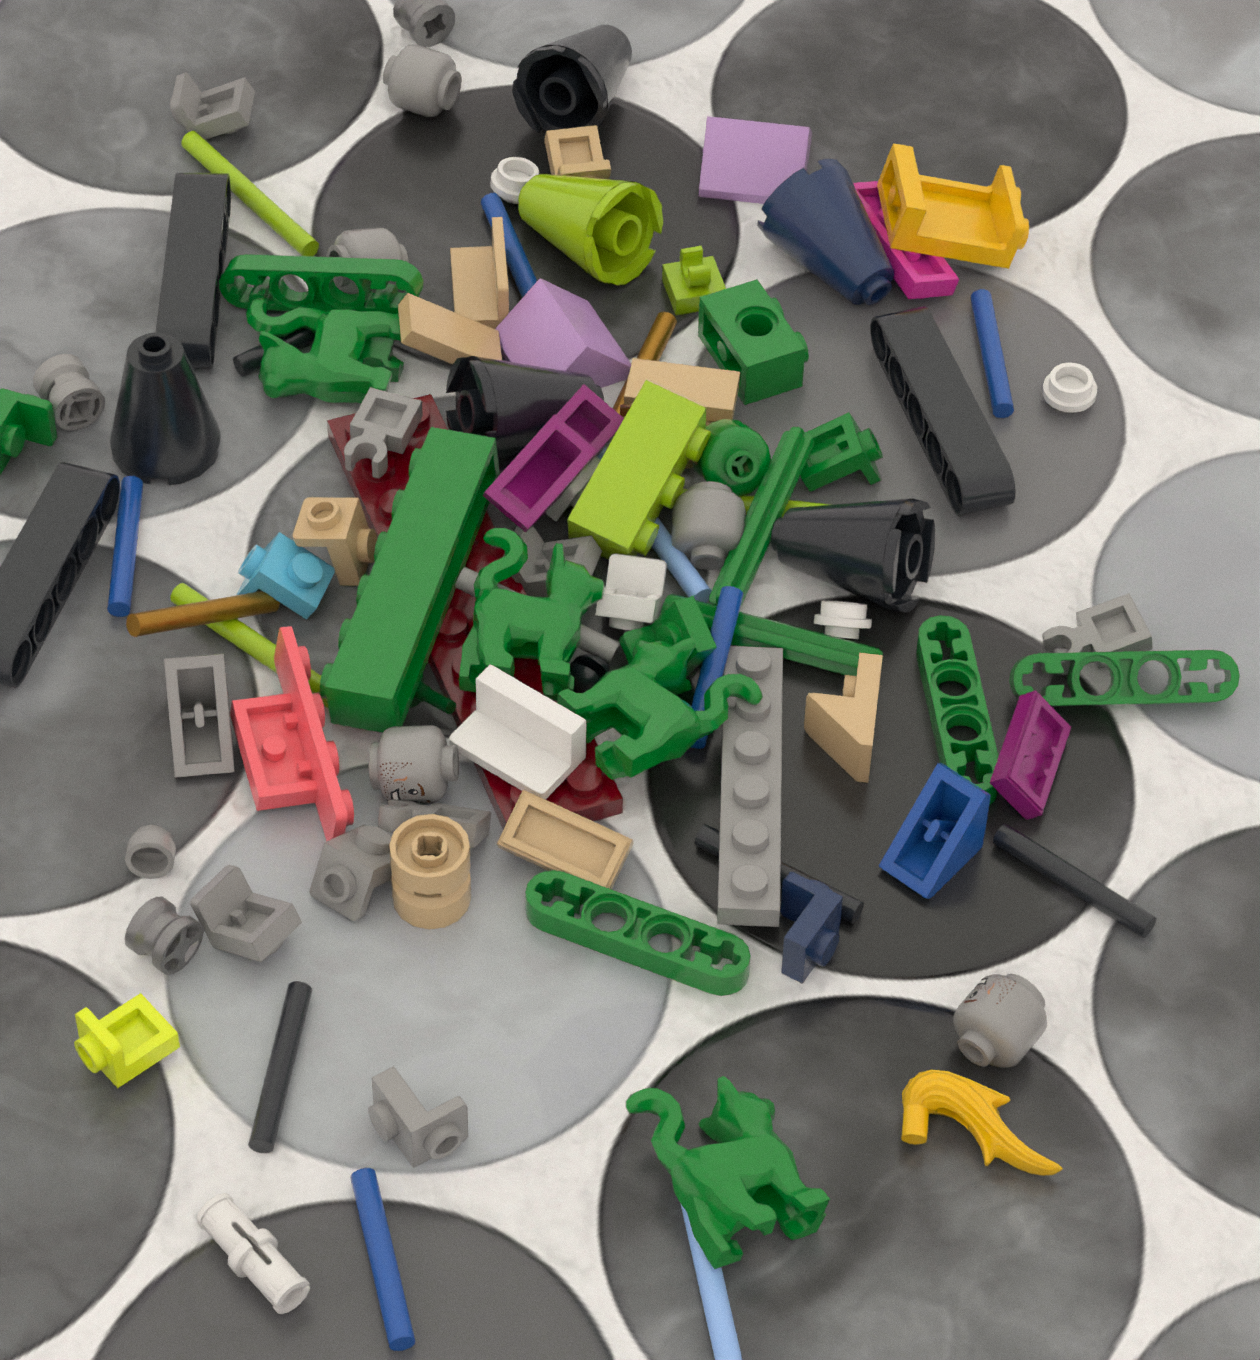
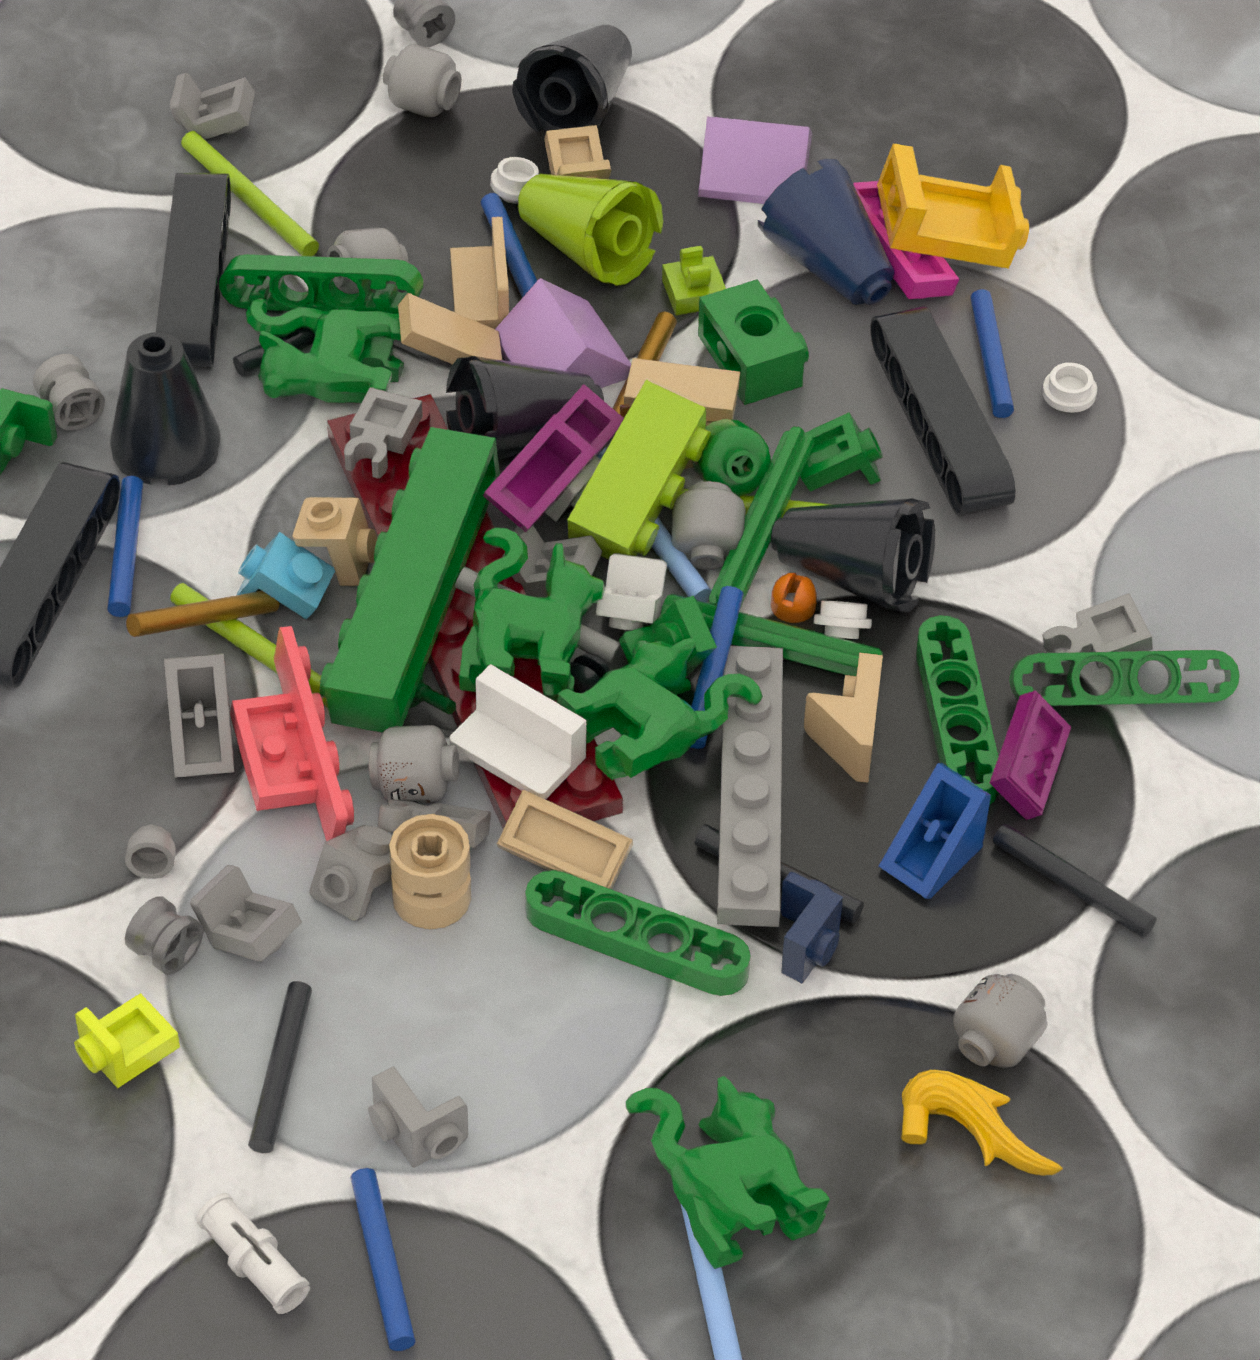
(804, 601): none -> orange hinge

